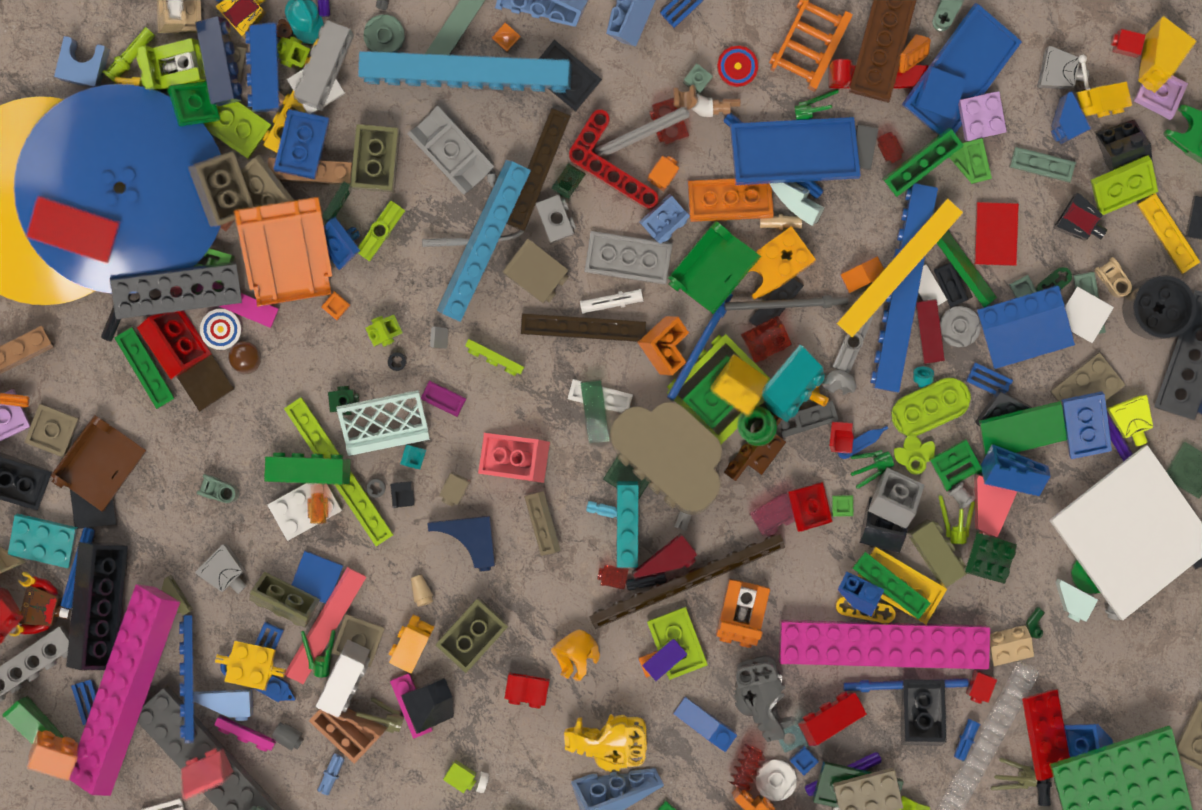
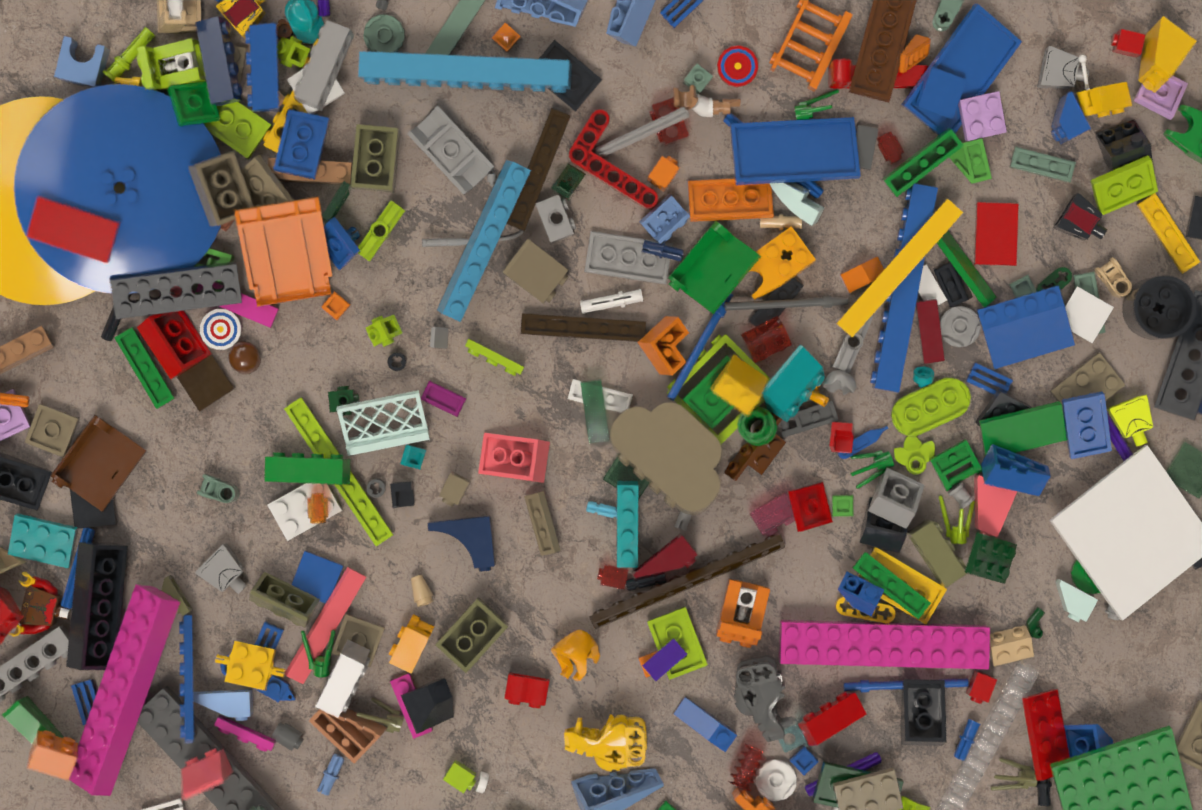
(662, 250): none -> dark blue axle

